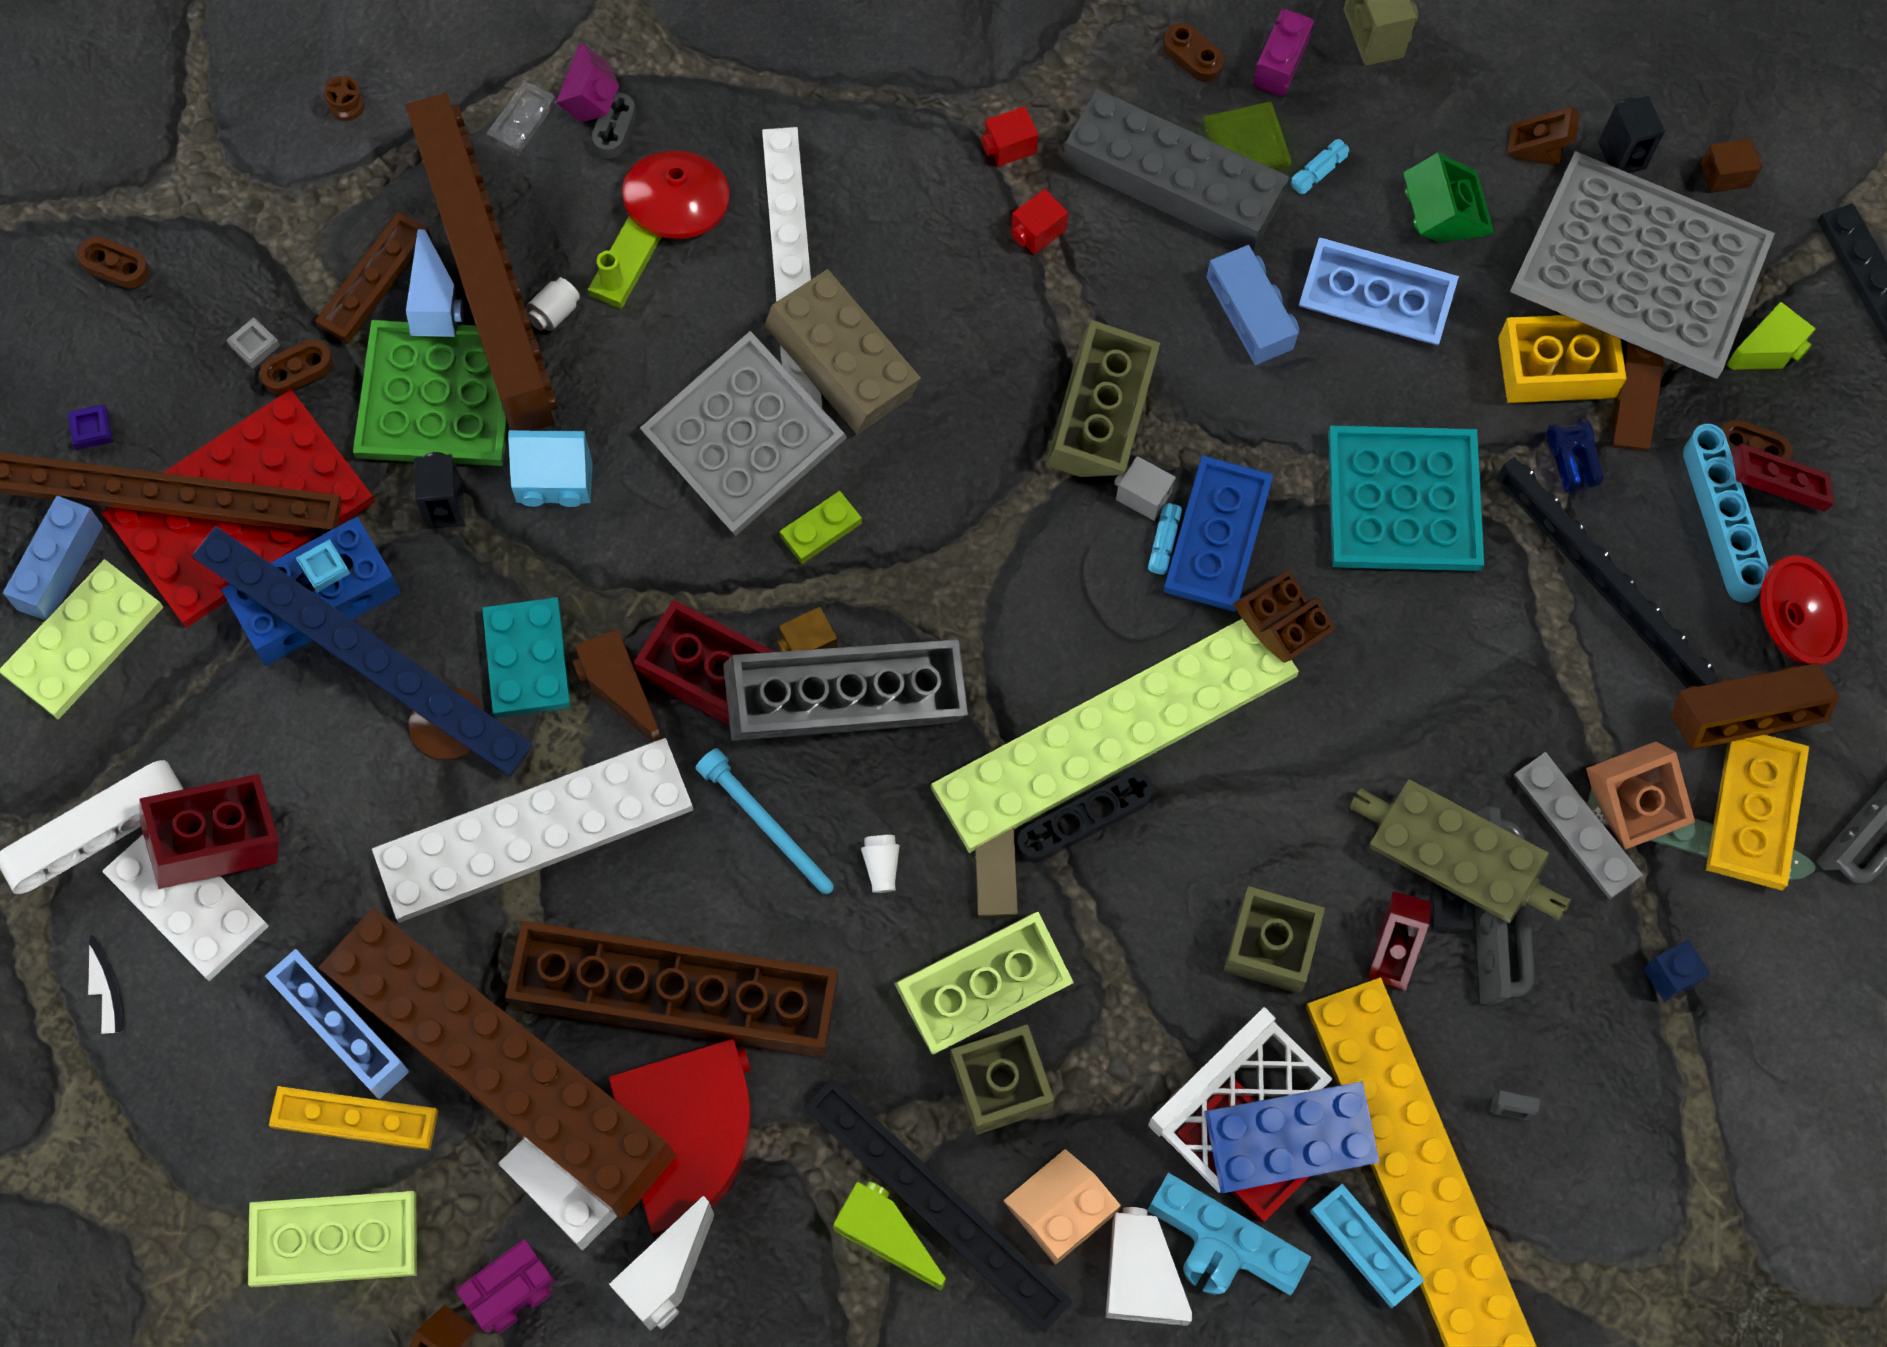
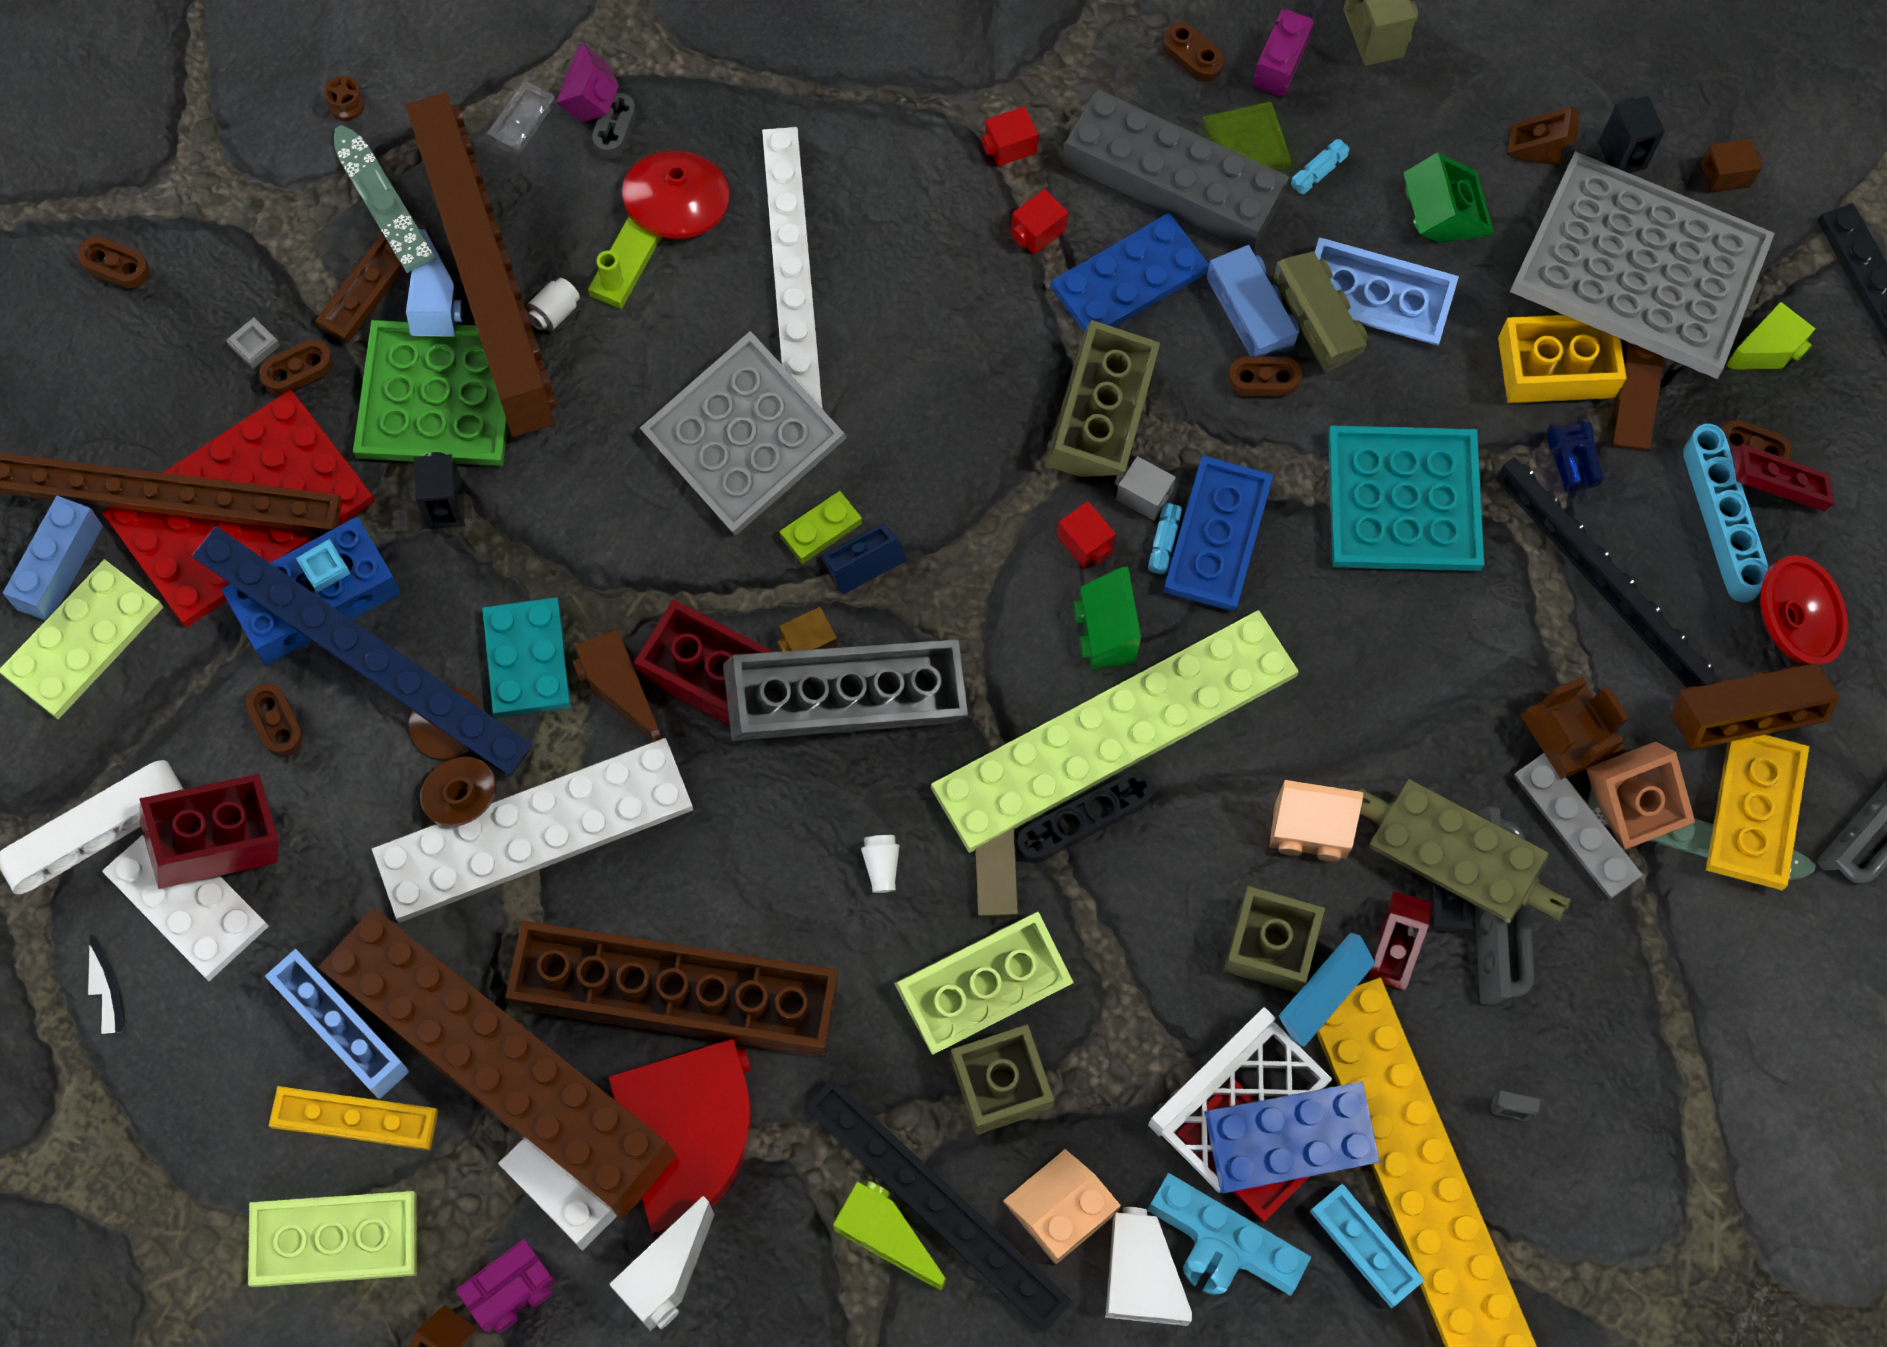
(90, 427): dark purple tile -> none
(274, 722): none -> reddish brown plate
(381, 200): none -> sand green piece
(452, 781): none -> reddish brown dish
(550, 467): medium azure slope -> none
(715, 768): medium azure piece -> none
(842, 351): dark tan brick -> none
(863, 558): none -> dark blue slope
(1086, 535): none -> red brick
(1108, 621): none -> green slope
(1130, 274): none -> blue plate
(1263, 374): none -> reddish brown plate
(1284, 617): reddish brown slope -> none
(1315, 820): none -> light nougat slope
(1320, 310): none -> olive slope
(1327, 989): none -> dark azure tile
(1576, 727): none -> reddish brown panel
(1676, 970): dark blue brick -> none

